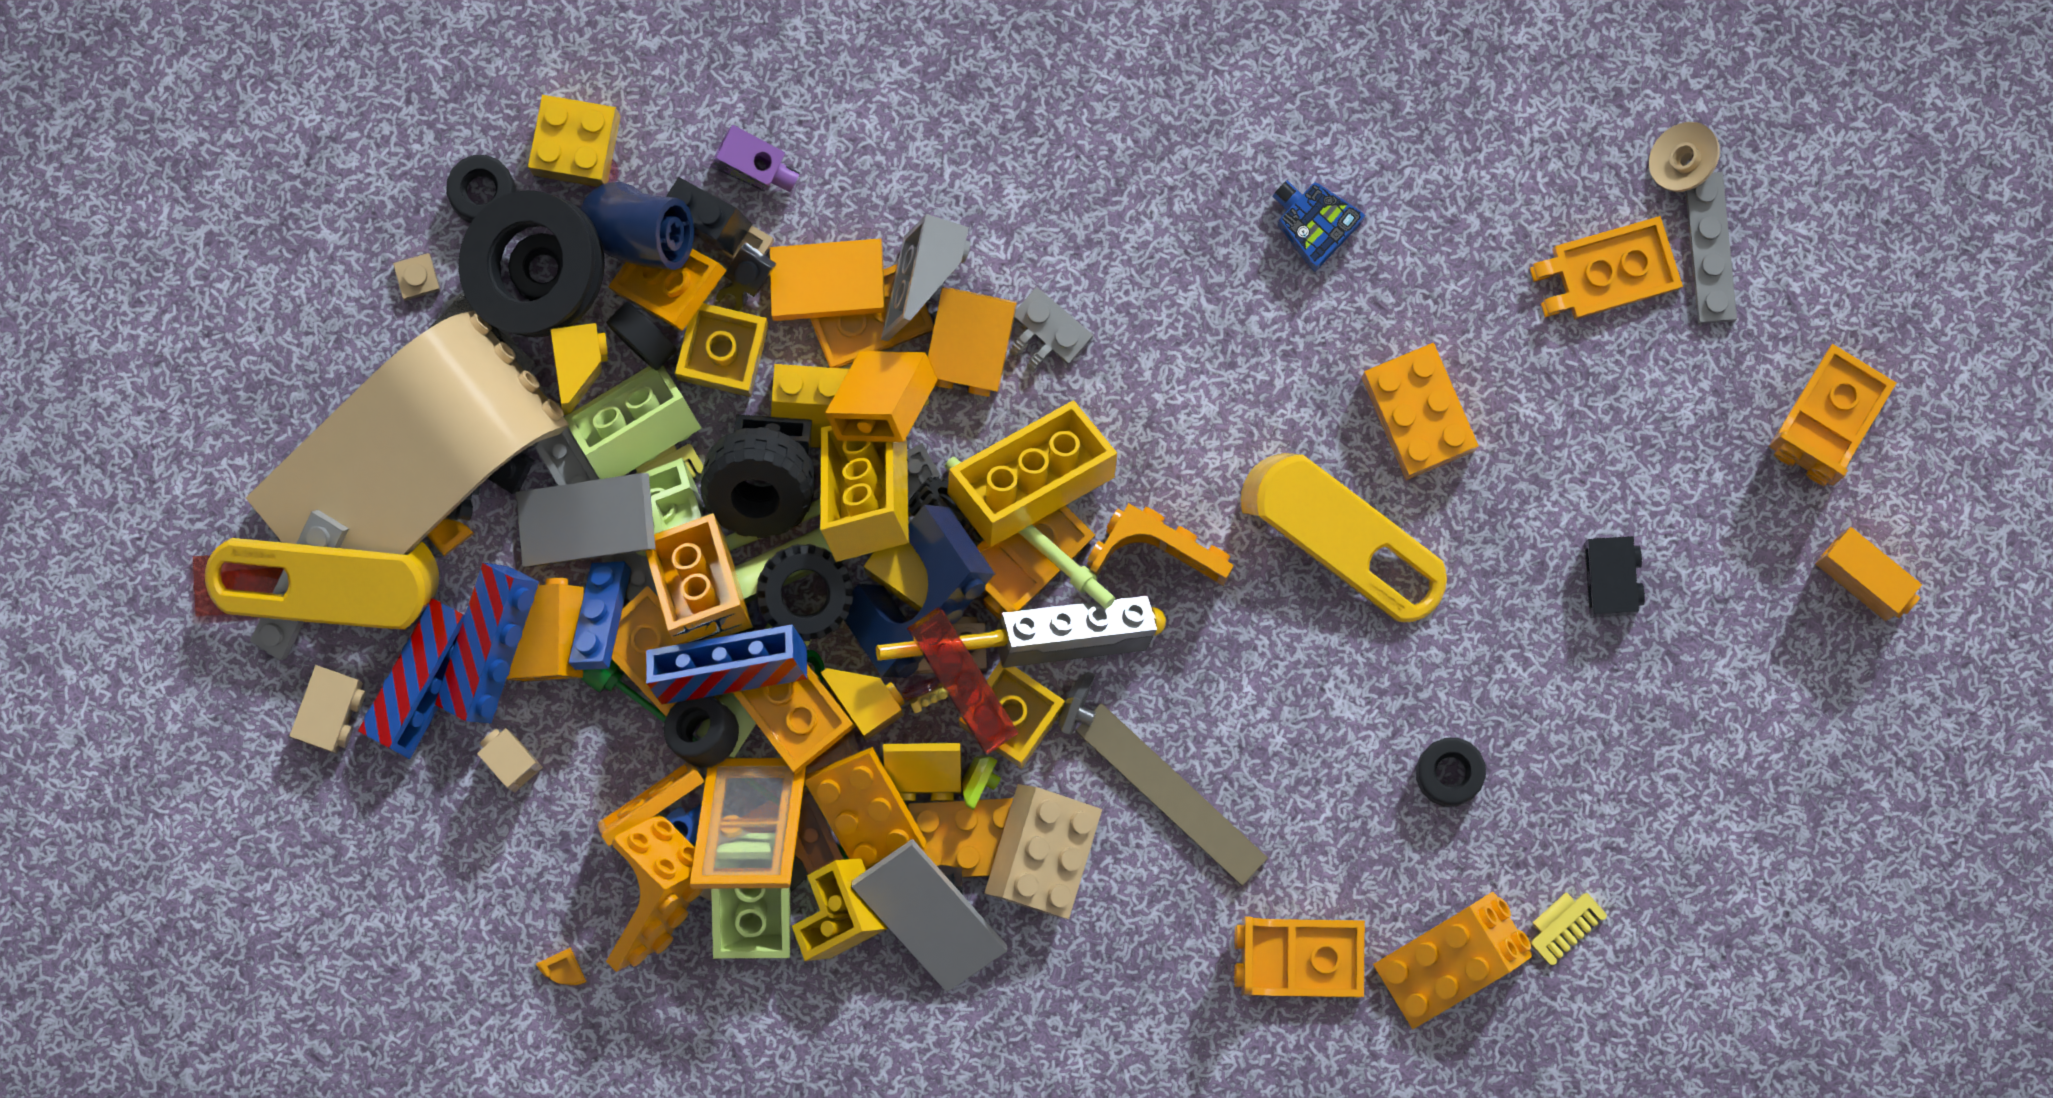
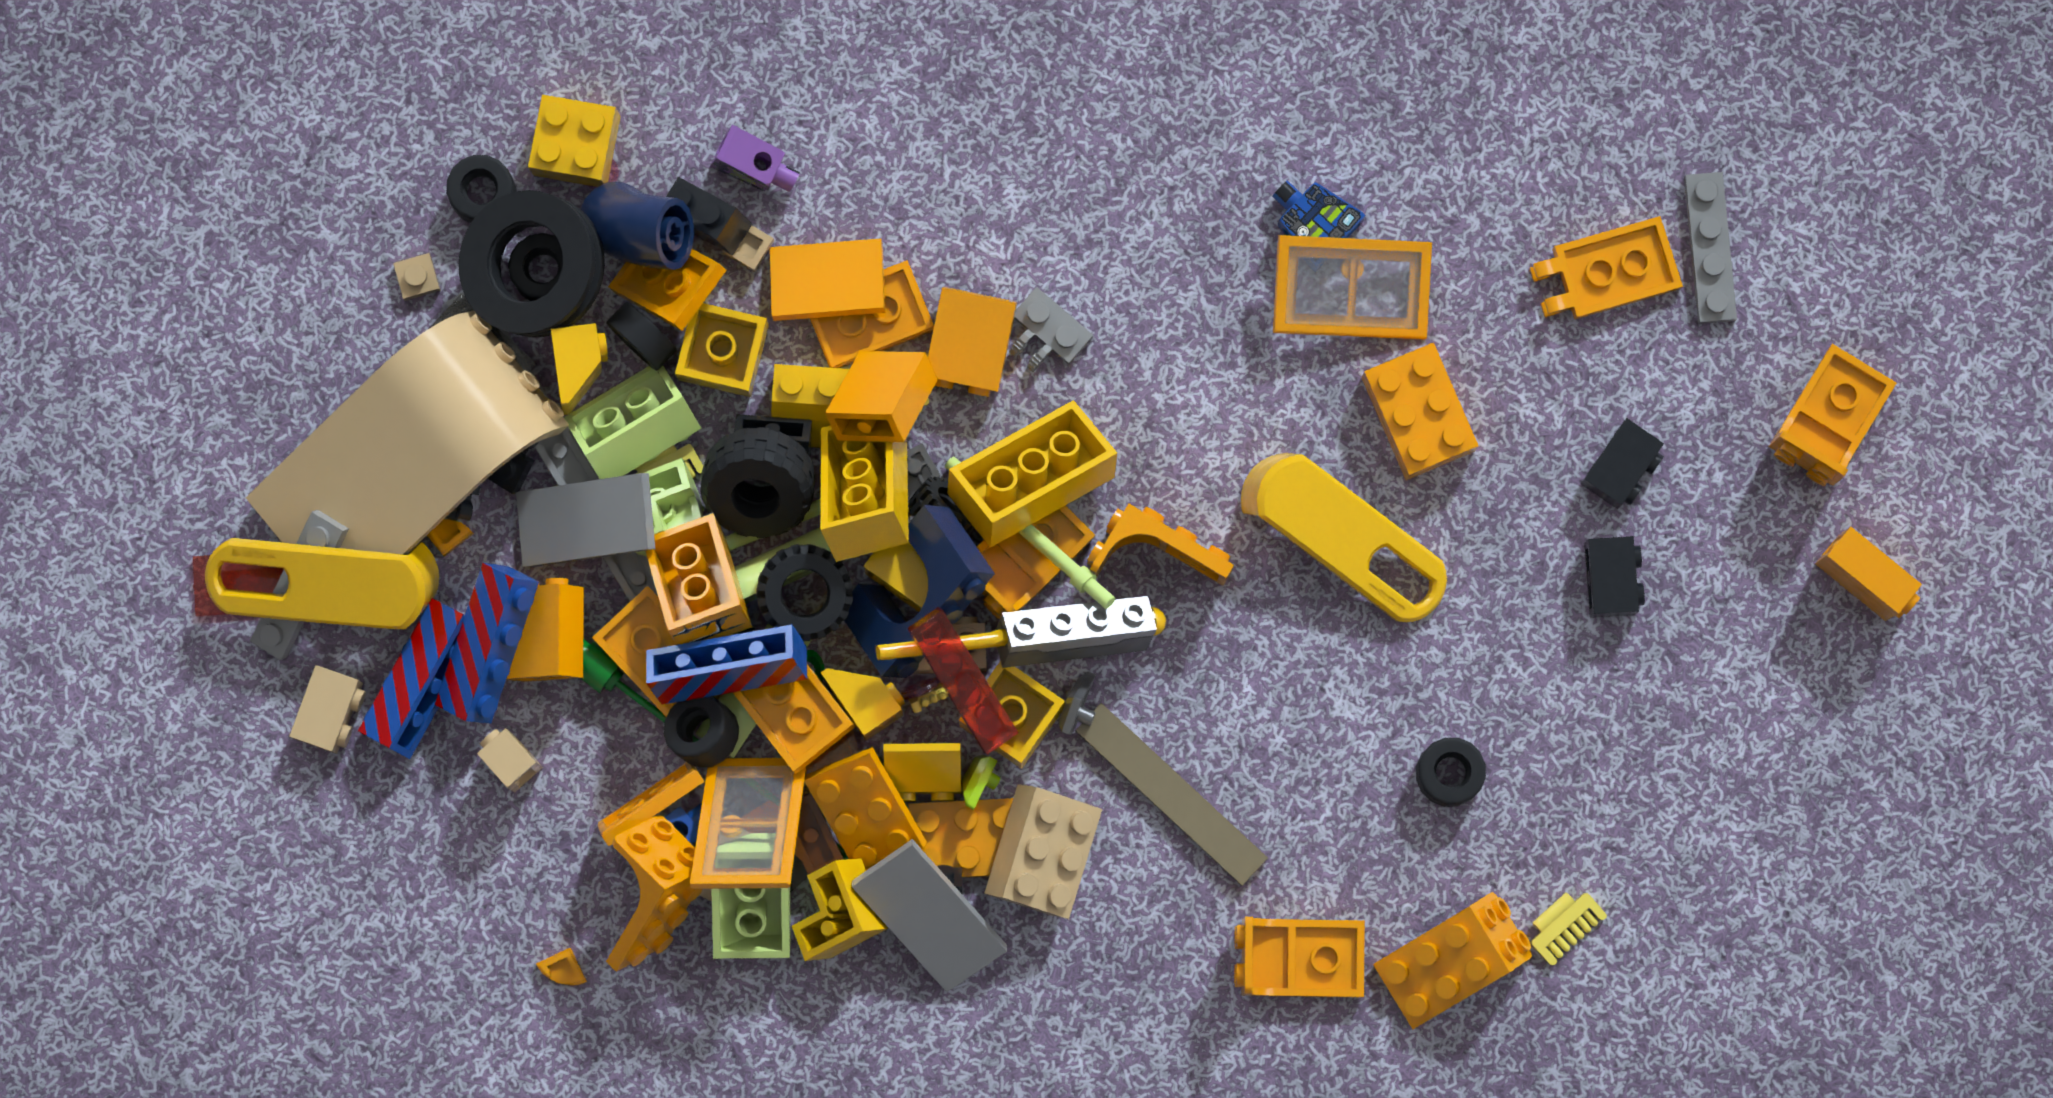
(600, 615): blue plate -> none
(747, 275): black plate -> none
(925, 261): light grey slope -> none
(1352, 287): none -> clear door
(1623, 464): none -> black brick
(1678, 146): tan dish -> none

